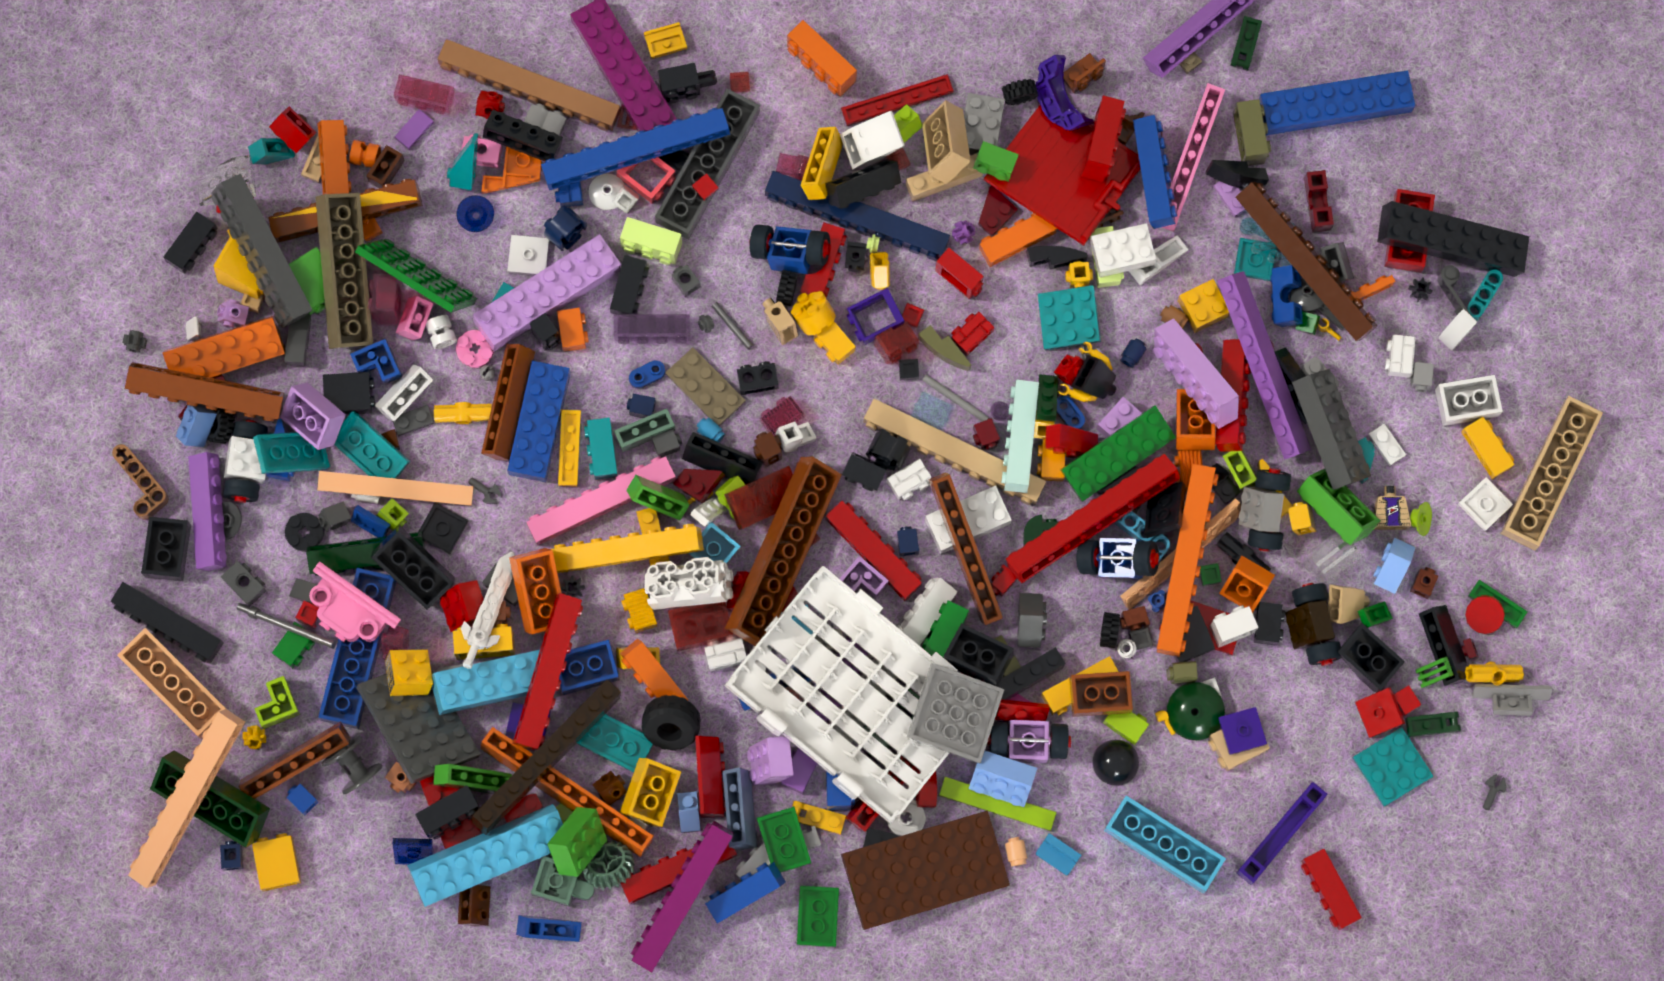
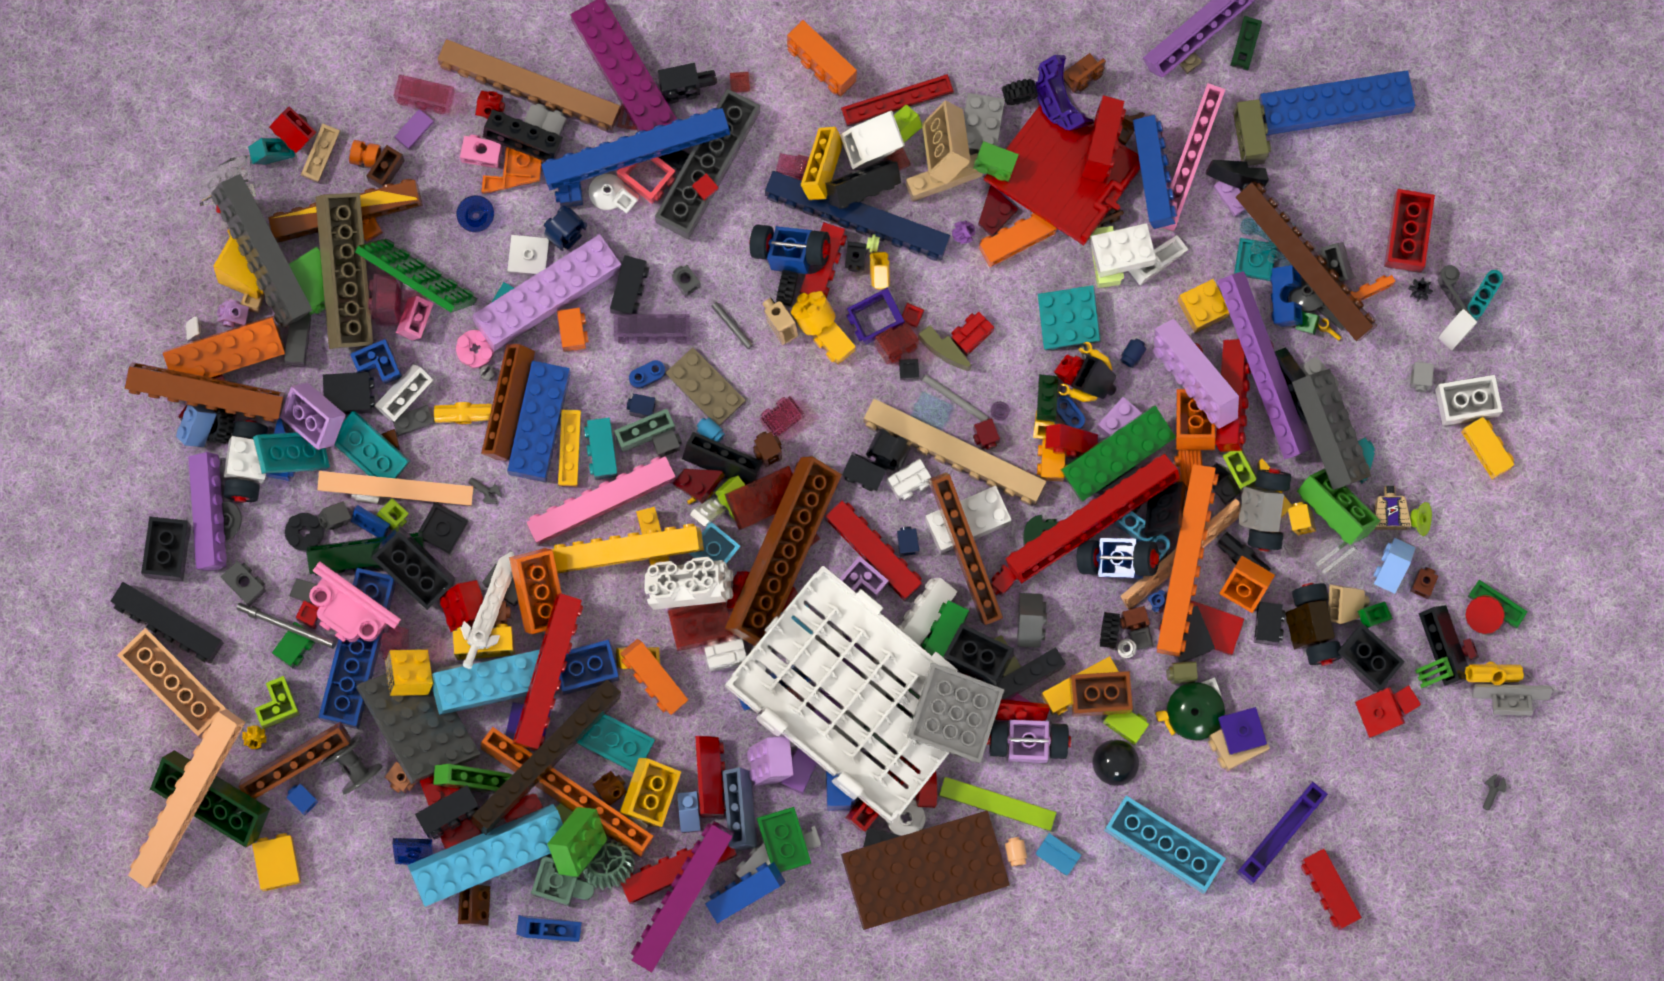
(134, 341): dark grey gear -> none
(138, 477): medium nougat beam -> none
(191, 243): black brick -> none
(226, 862): dark blue brick -> none
(333, 157): orange brick -> none
(437, 326): white wheel -> none
(464, 166): teal slope -> none
(545, 332): black brick -> none
(572, 582): black gear -> none
(640, 612): yellow brick -> none
(650, 241): yellowish green brick -> none
(657, 497): bright green brick -> none
(665, 40): yellow plate -> none
(671, 722): black tyre -> none
(706, 323): dark grey plate -> none
(758, 383): black brick -> none
(795, 436): white brick -> none
(817, 916): green plate -> none
(820, 817): yellow plate -> none
(959, 274): red window -> none
(1003, 779): light blue brick -> none
(1021, 436): light aqua brick -> none
(1054, 255): black slope -> none
(1079, 269): yellow brick -> none
(1171, 312): medium nougat brick -> none
(1210, 574): green plate -> none
(1233, 626): white brick -> none
(1316, 193): dark red arch -> none
(1387, 444): white plate -> none
(1392, 766): teal plate -> none
(1401, 356): white brick -> none
(1432, 724): dark green plate -> none
(1453, 239): black brick -> none
(1485, 504): white plate -> none
(1551, 473): tan brick -> none

